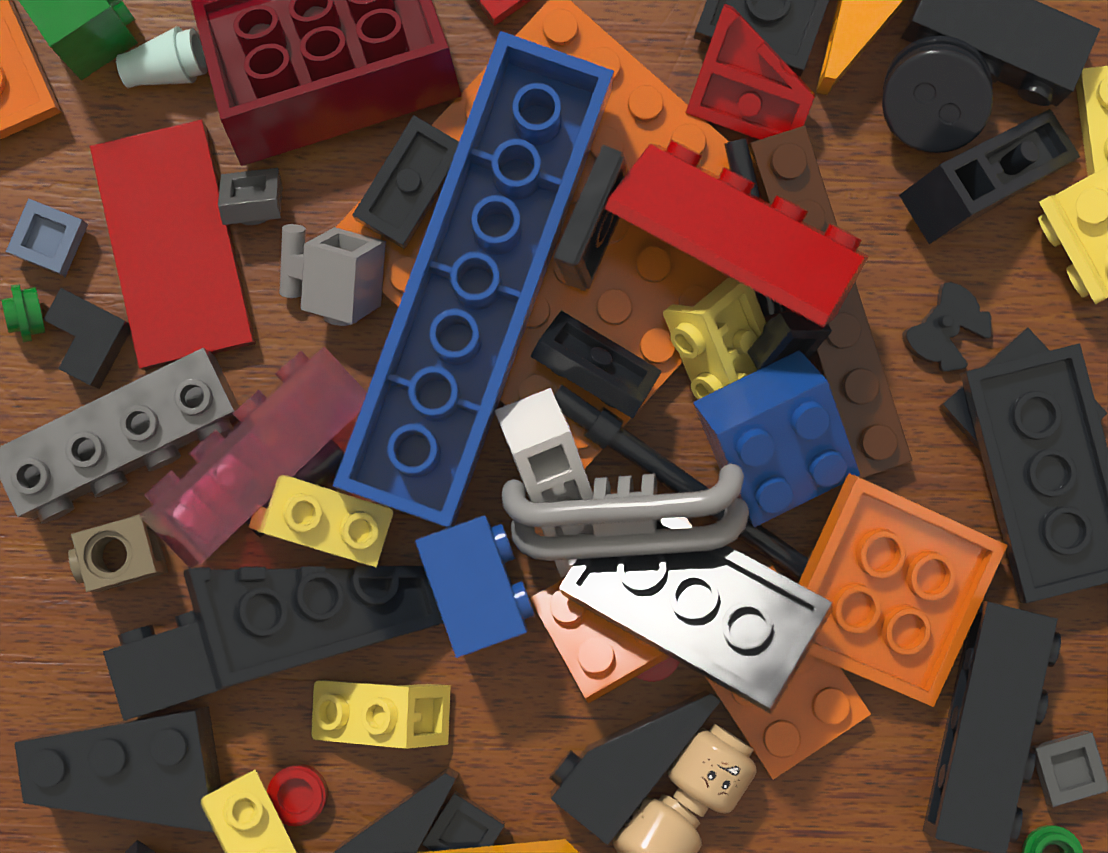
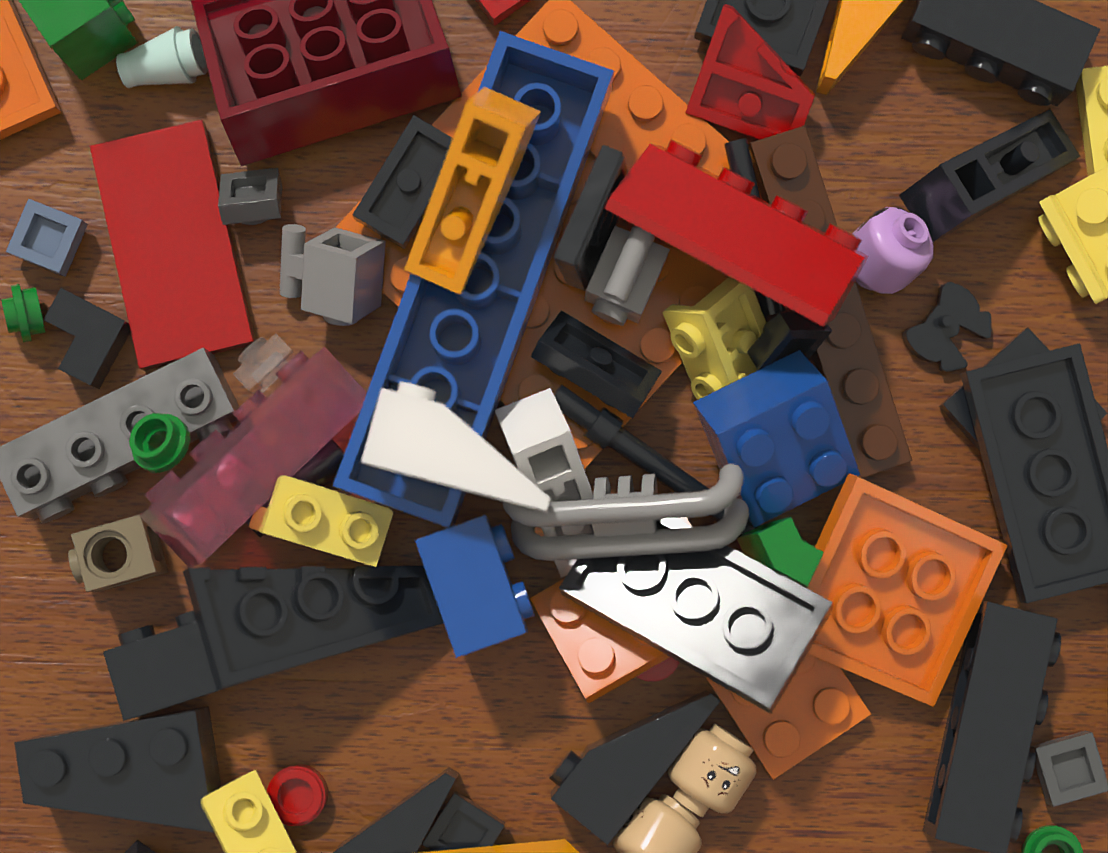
(159, 442): none -> green plate
(261, 362): none -> clear plate
(381, 714): light yellow bracket -> none
(433, 445): none -> white slope
(471, 188): none -> light orange slope
(625, 275): none -> light grey brick
(782, 550): none -> green piece
(896, 248): none -> lavender head
(937, 94): black head -> none

